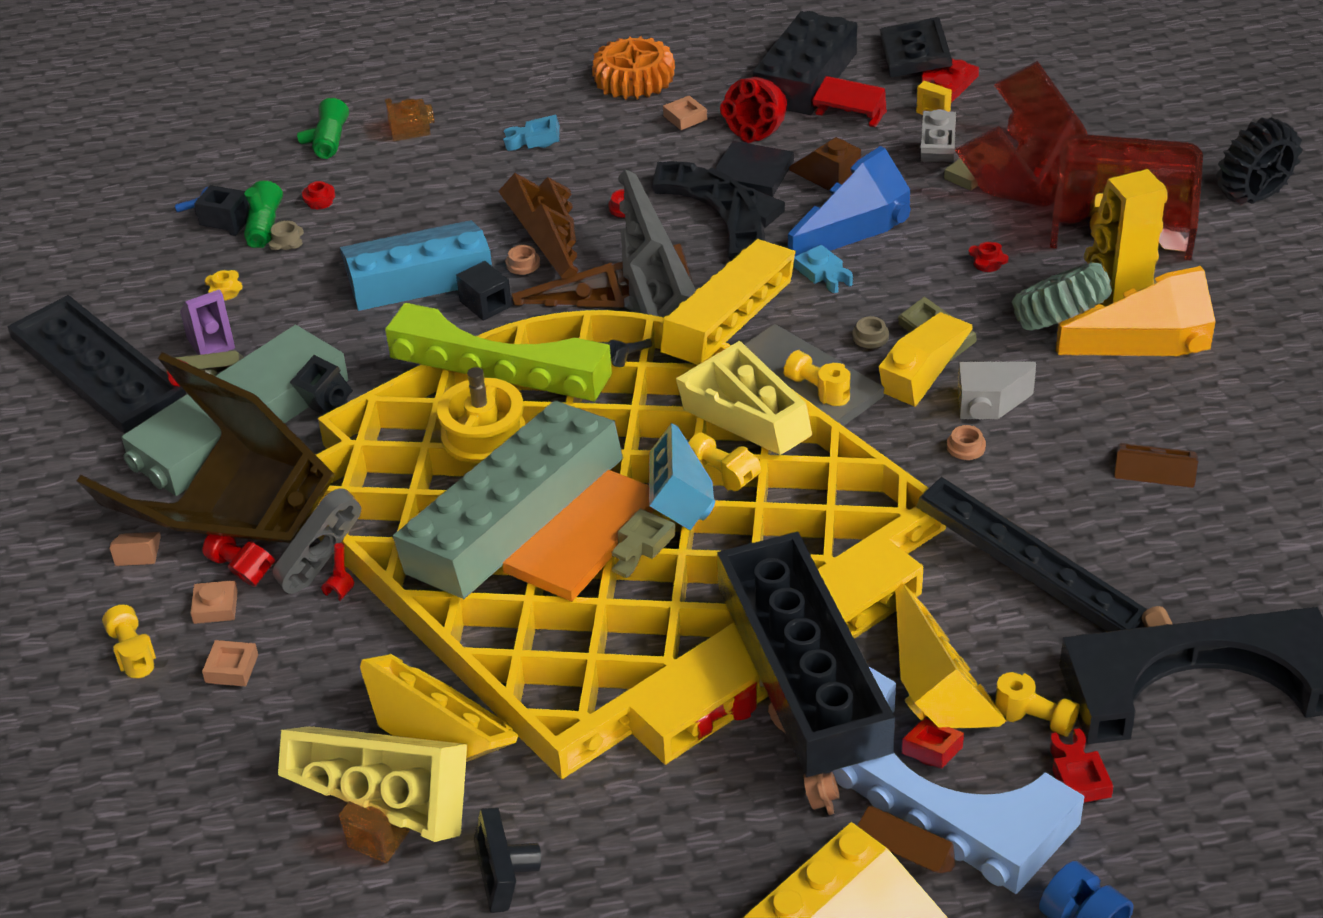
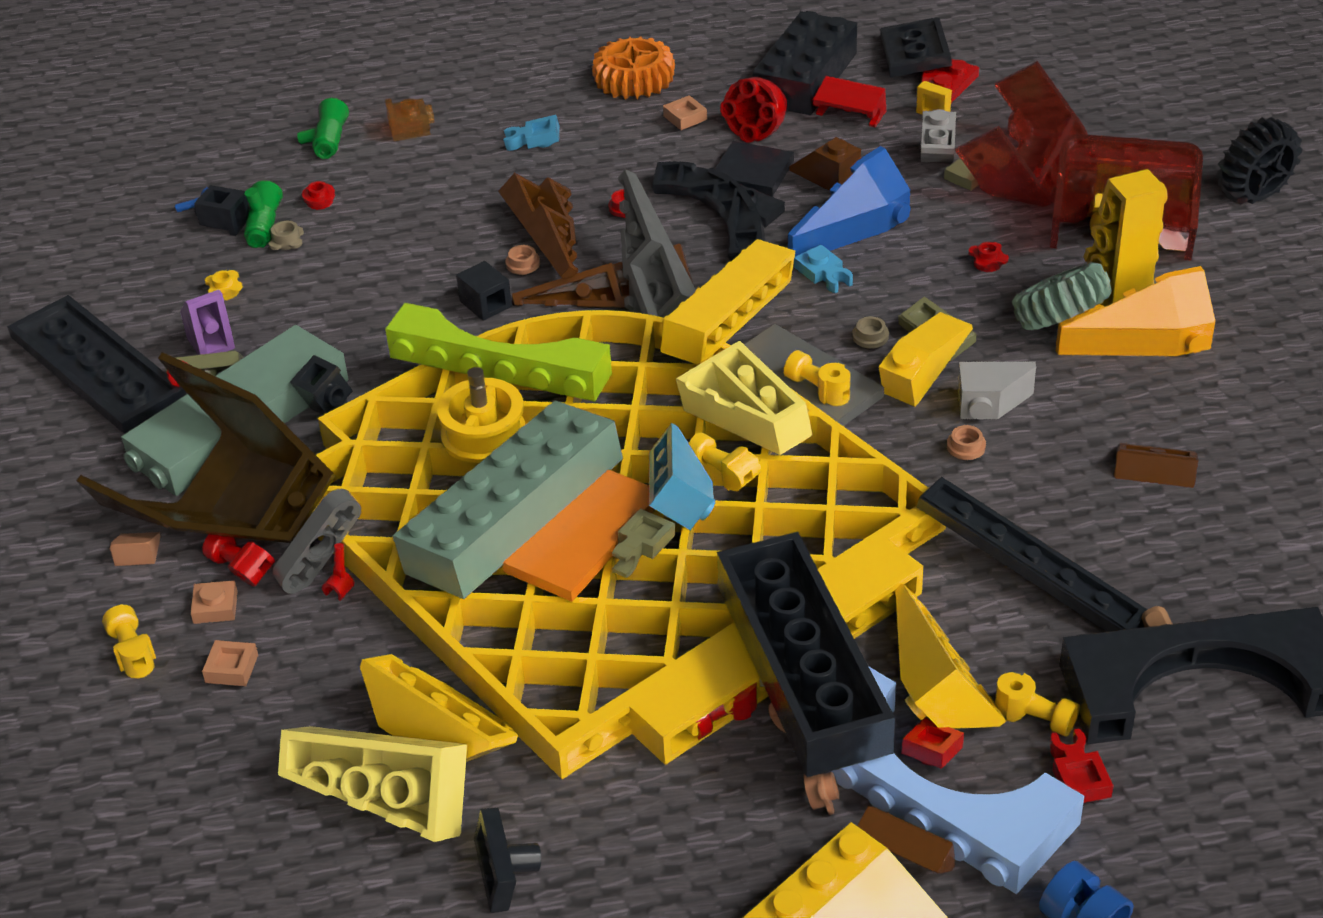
(370, 831): clear orange bracket -> none
(413, 263): dark azure slope -> none
(620, 350): black hand -> none

